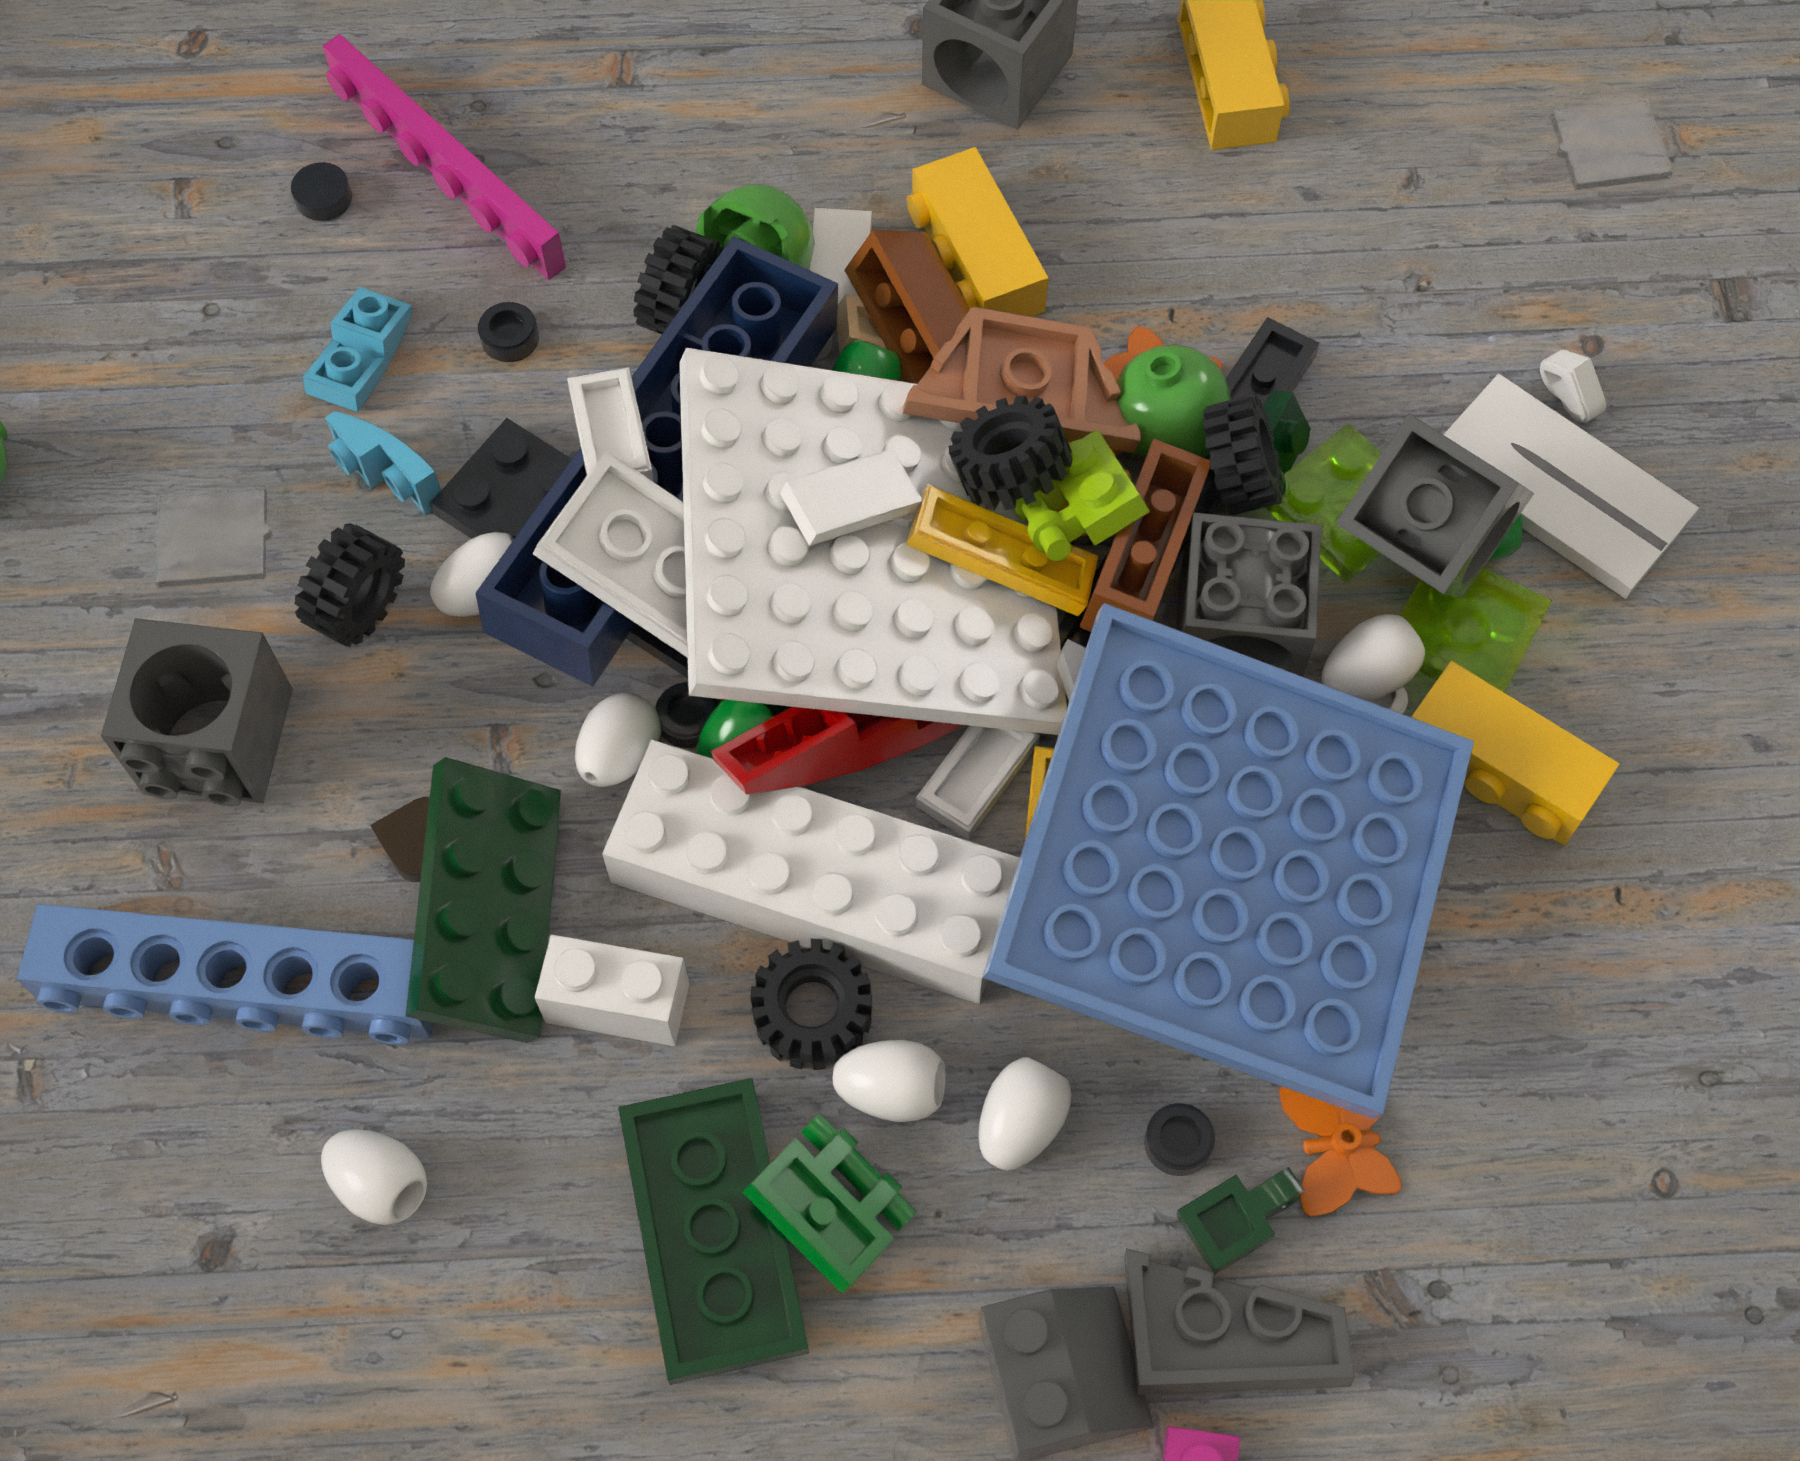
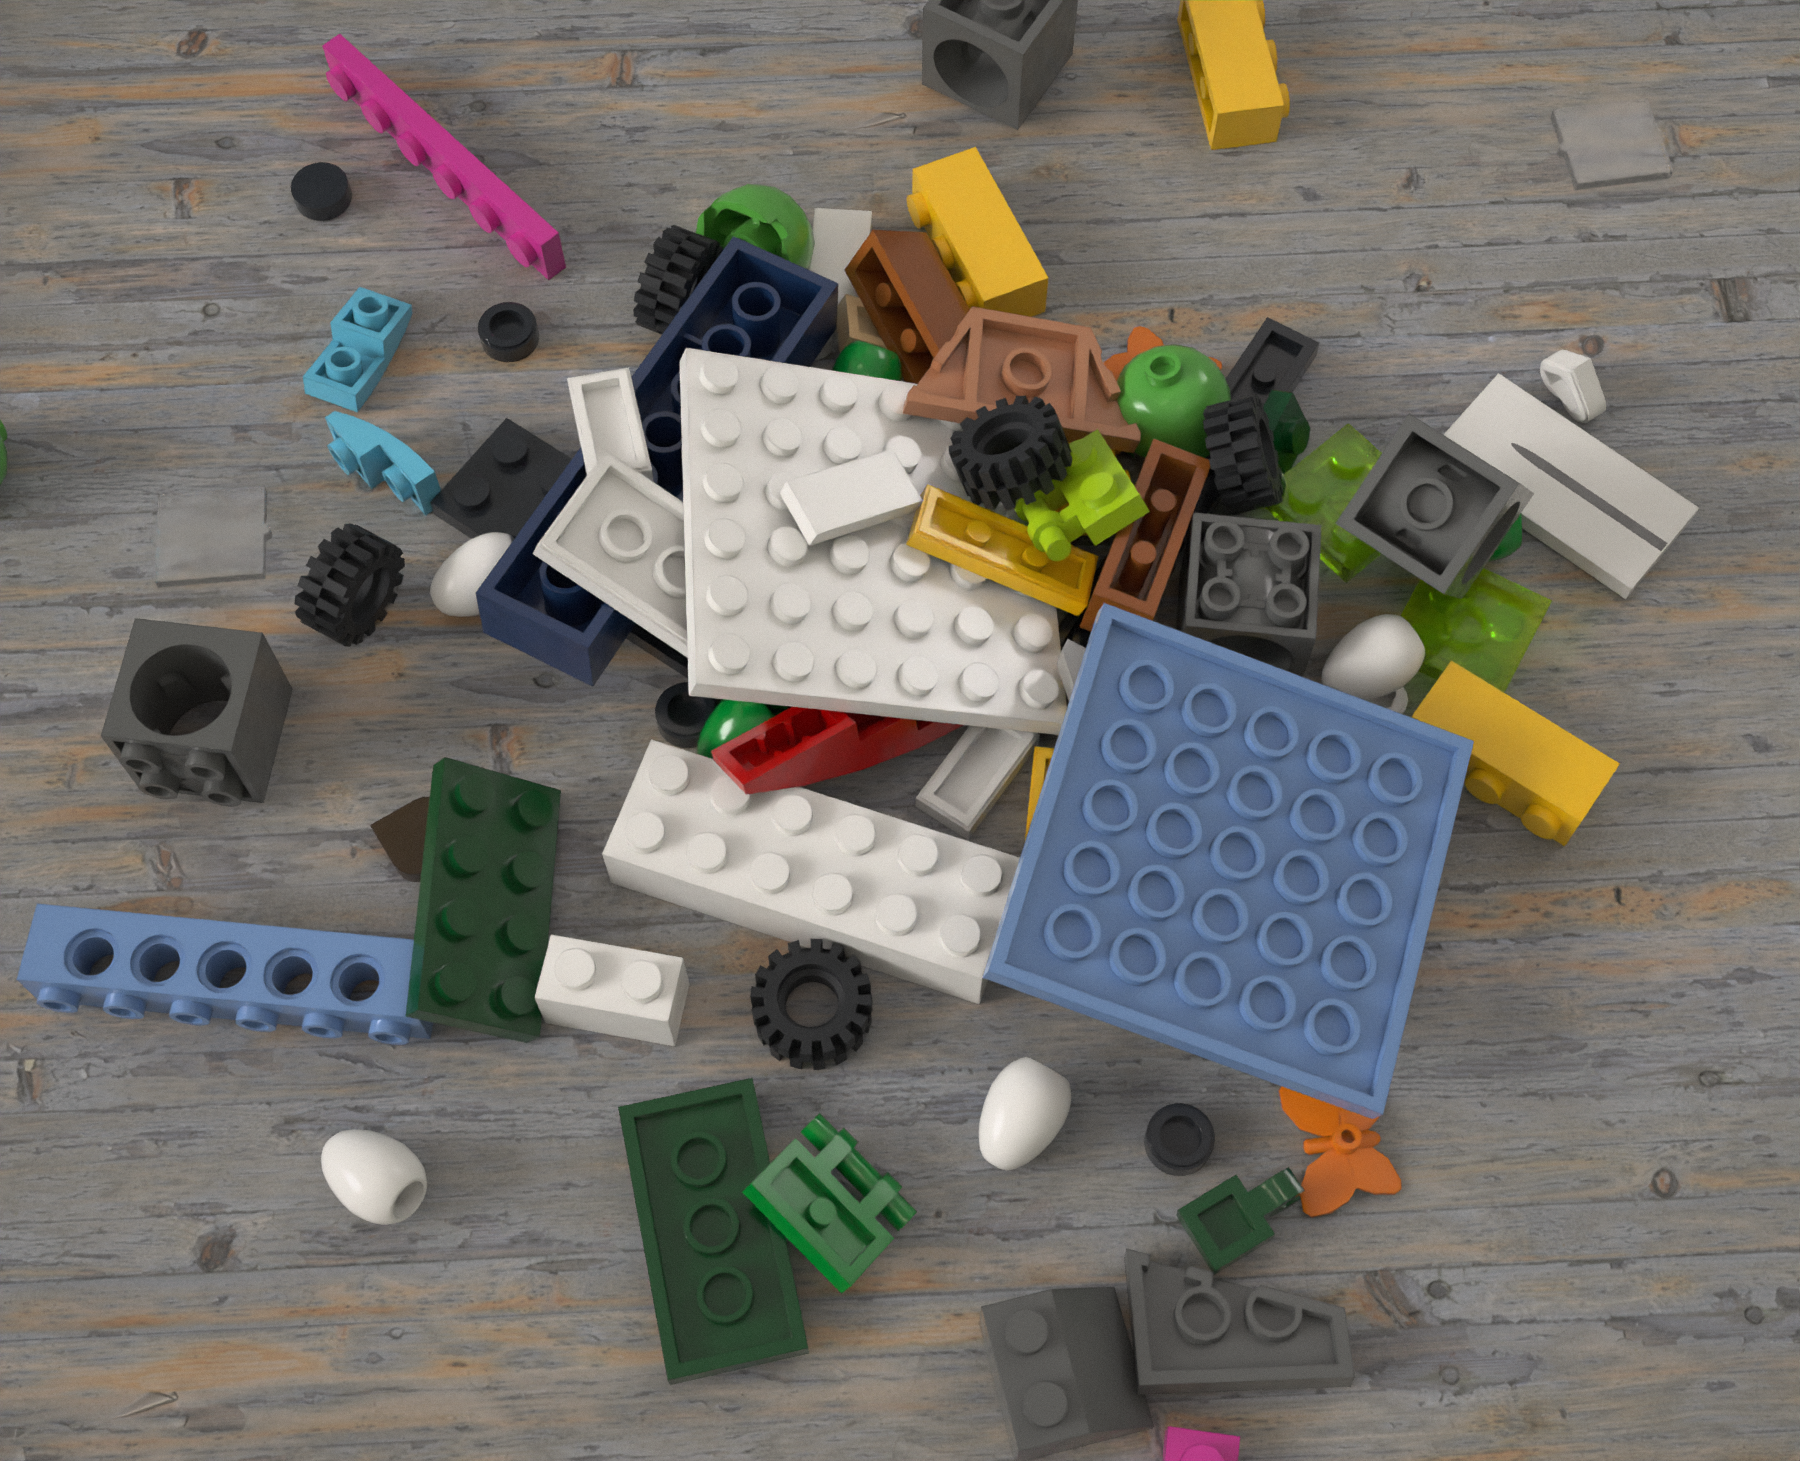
(615, 739): white animal -> none
(891, 1080): white animal -> none

